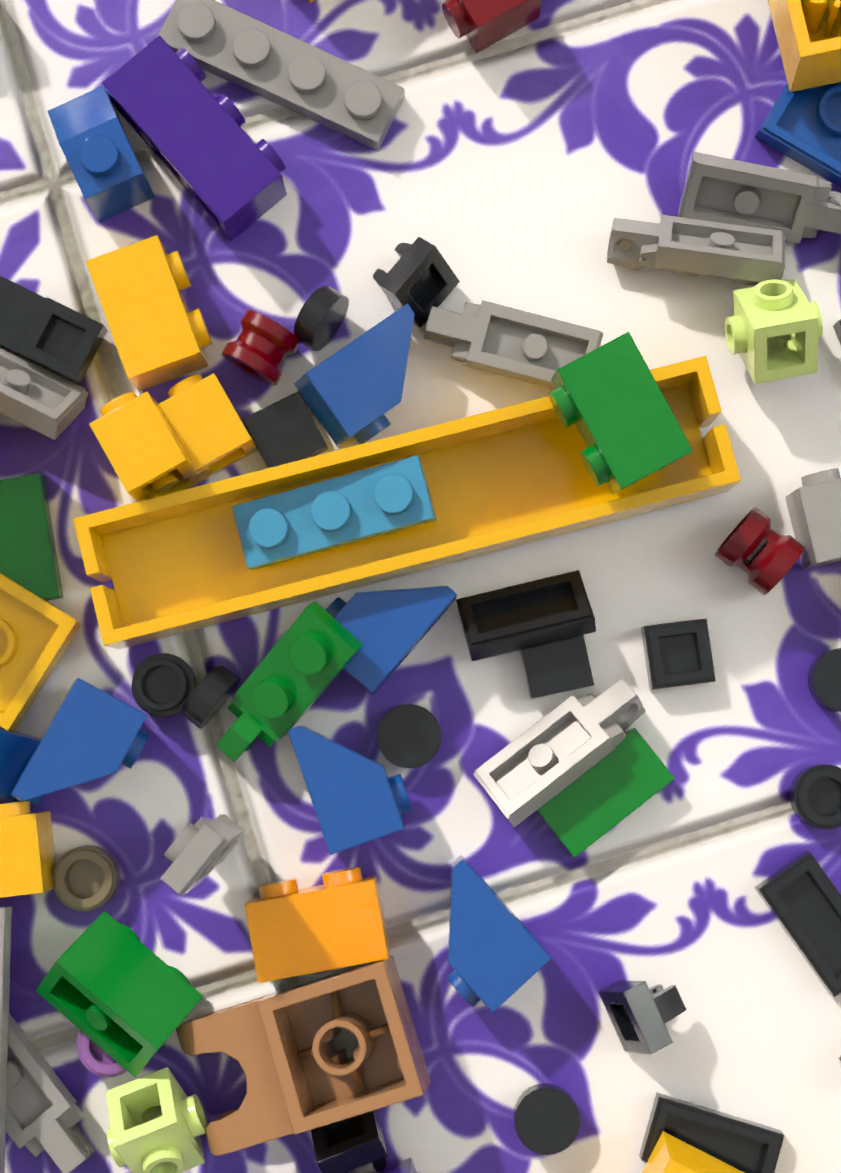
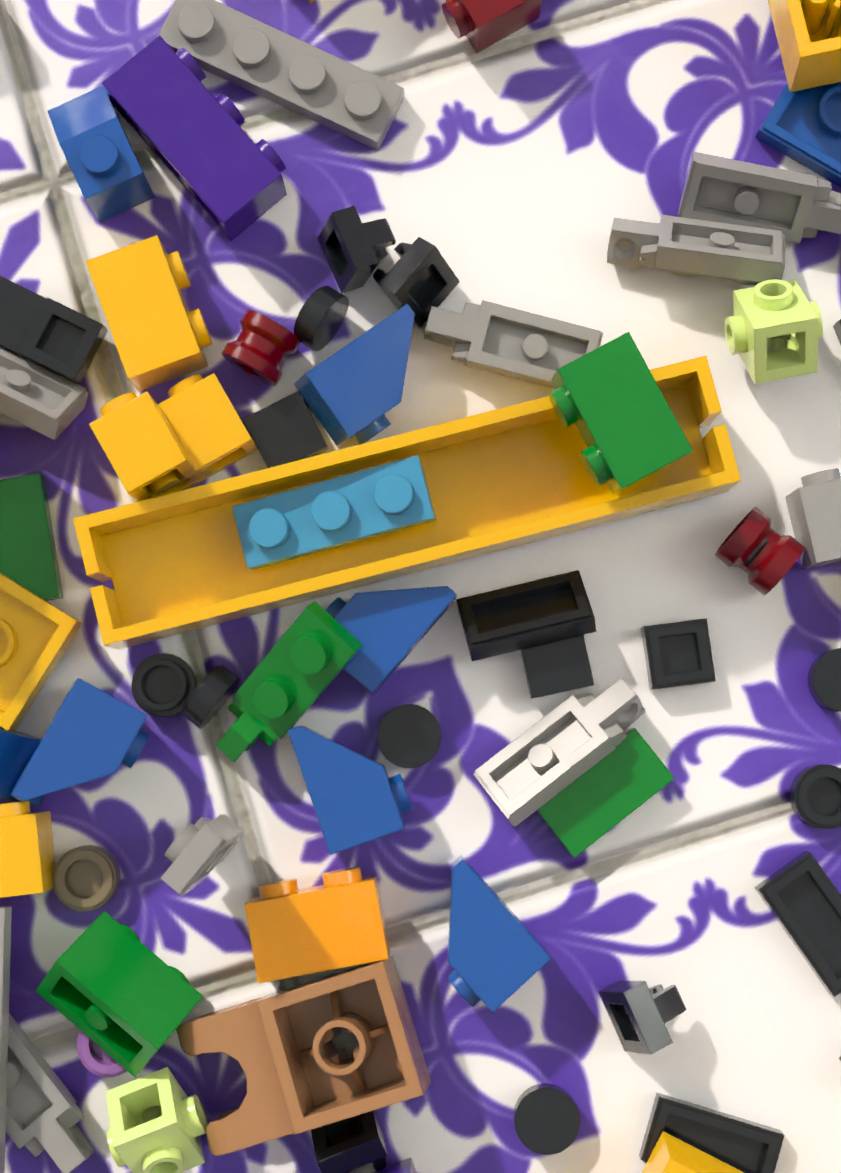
(354, 247): none -> black tile

